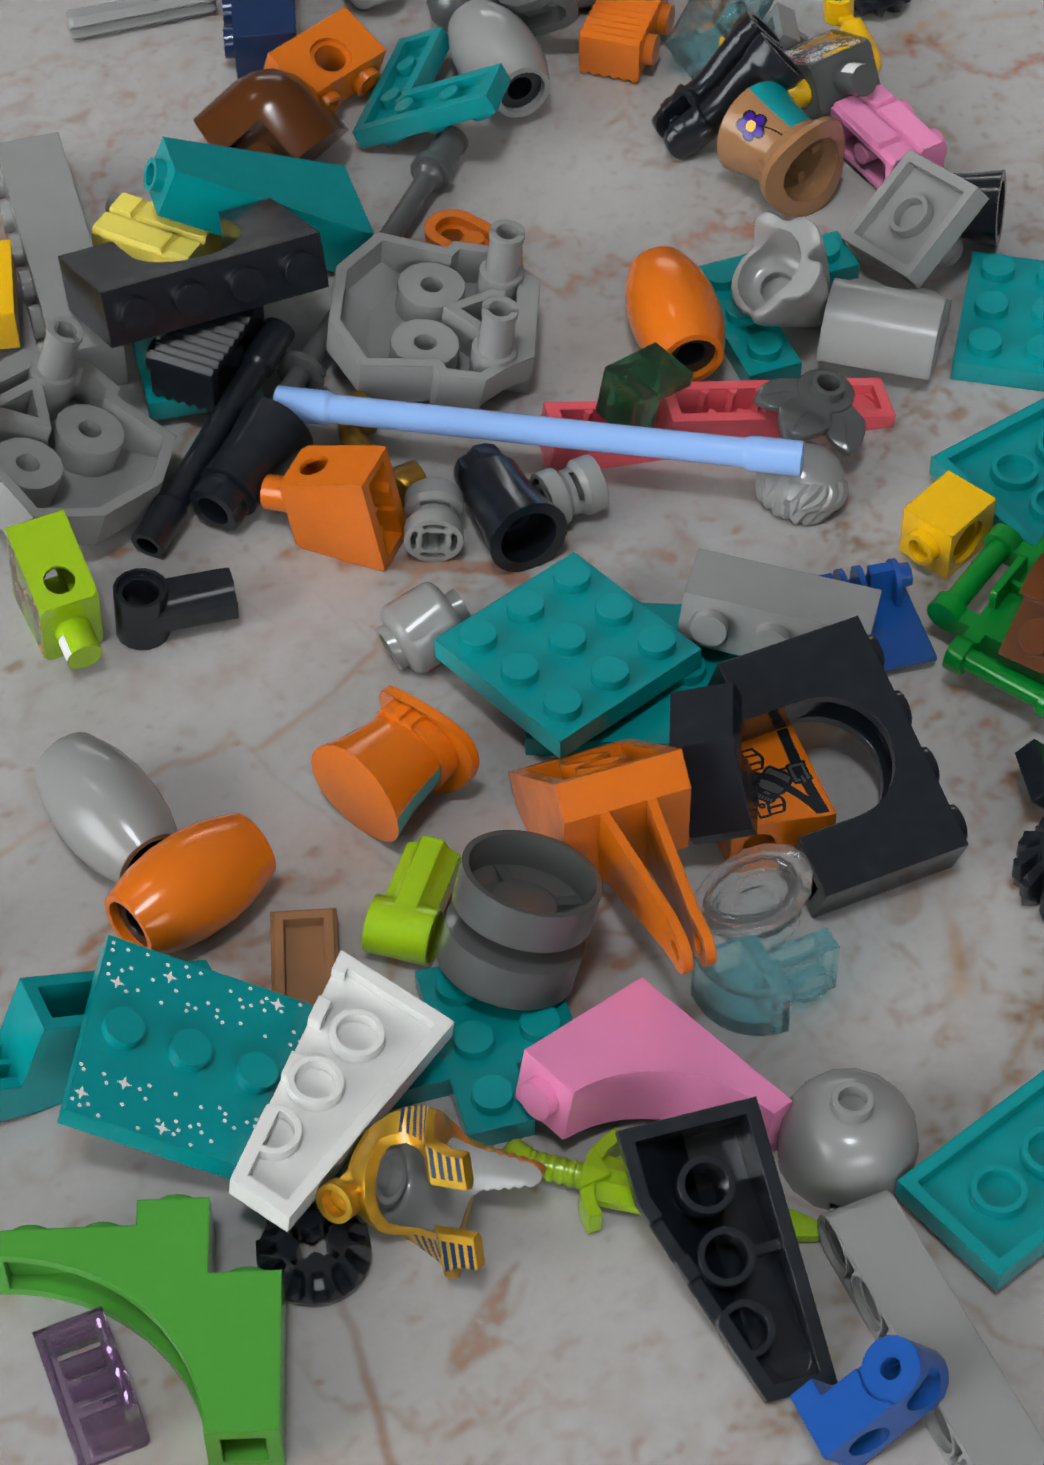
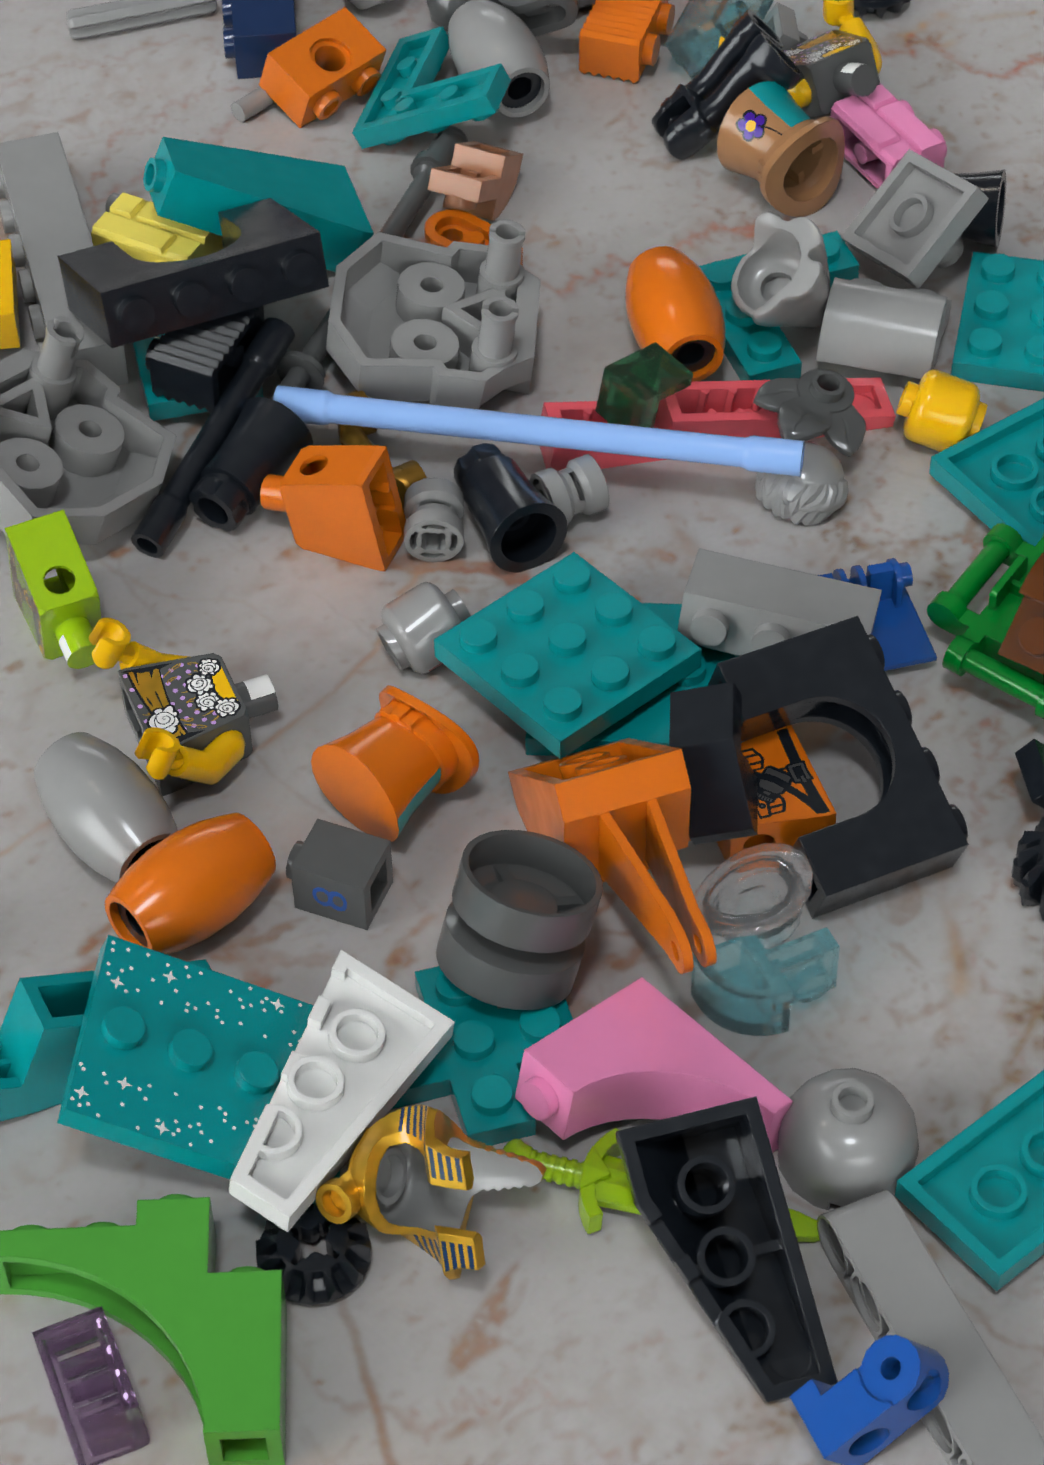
(153, 606): black piece -> none
(182, 708): none -> torso
(271, 115): reddish brown brick -> none
(303, 951): medium nougat tile -> none
(340, 873): none -> dark grey brick
(411, 913): lime piece -> none
(477, 179): none -> nougat brick
(941, 410): none -> yellow head
(946, 524): yellow brick -> none

